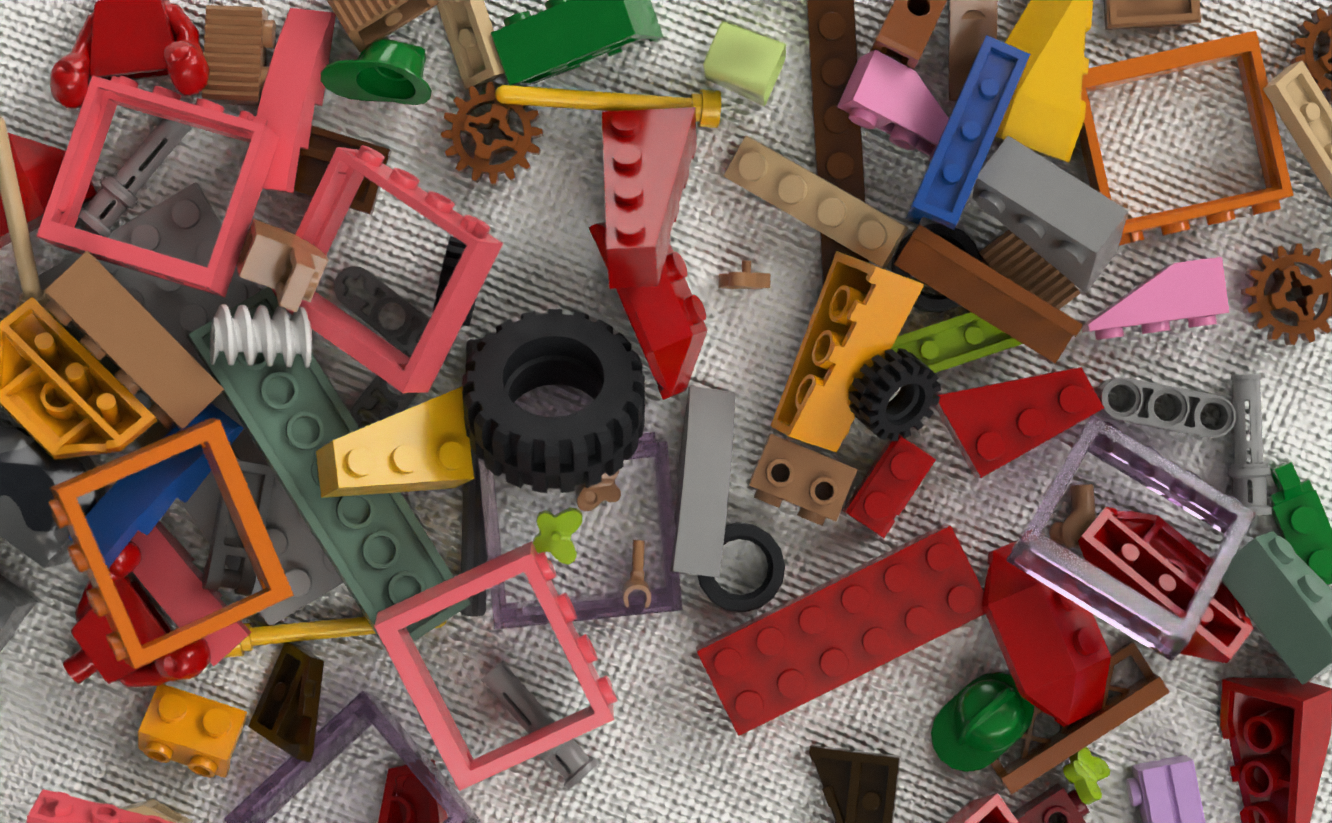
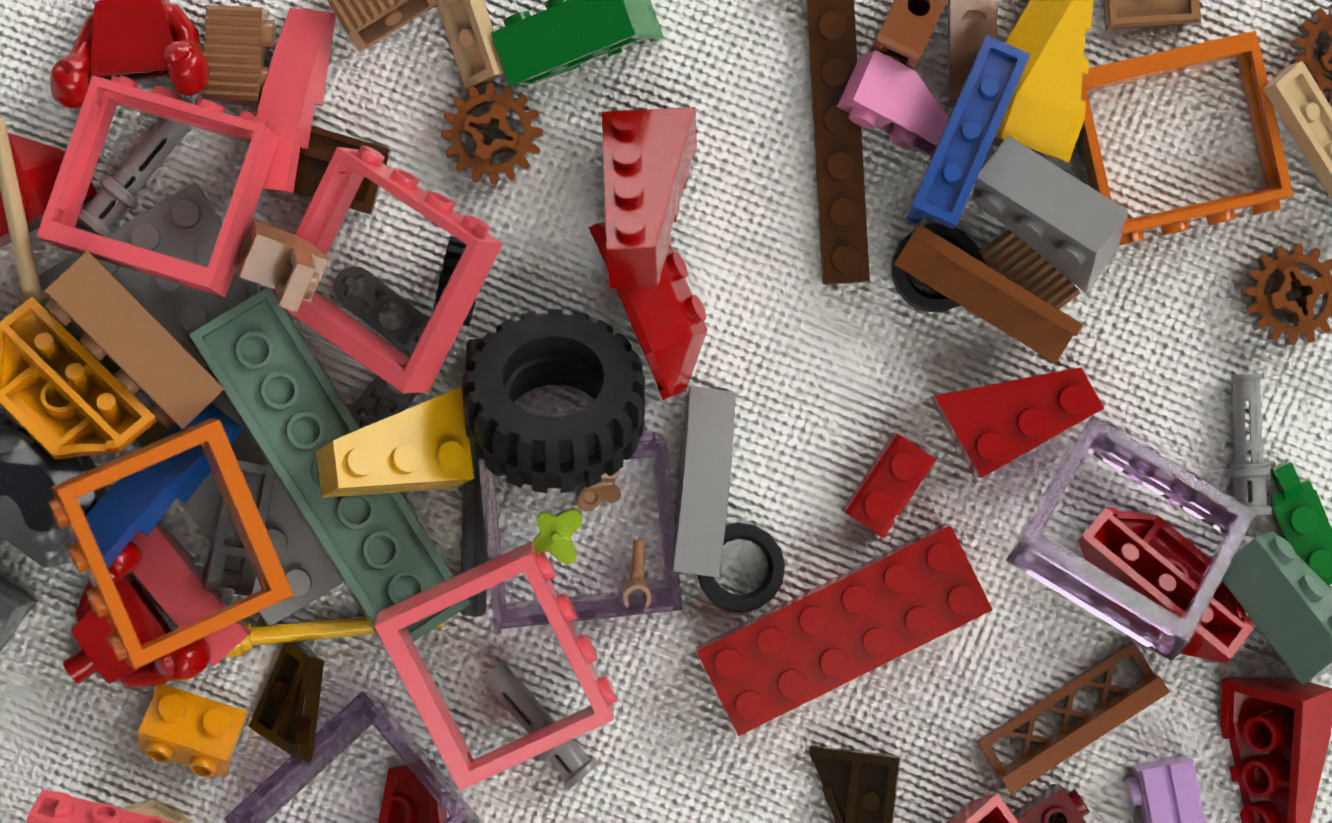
(261, 335): white piece -> none
(381, 73): green piece -> none
(706, 102): yellow piece -> none
(744, 62): yellowish green piece -> none
(745, 279): medium nougat piece -> none
(801, 478): medium nougat brick -> none
(816, 202): tan plate -> none
(851, 323): light orange wedge -> none
(879, 384): black tyre -> none
(954, 342): lime plate -> none
(981, 722): green piece -> none
(1046, 642): red wedge -> none
(1082, 516): medium nougat arm -> none
(1085, 772): lime piece -> none
(1176, 292): bright pink slope -> none
(1187, 407): light grey beam -> none

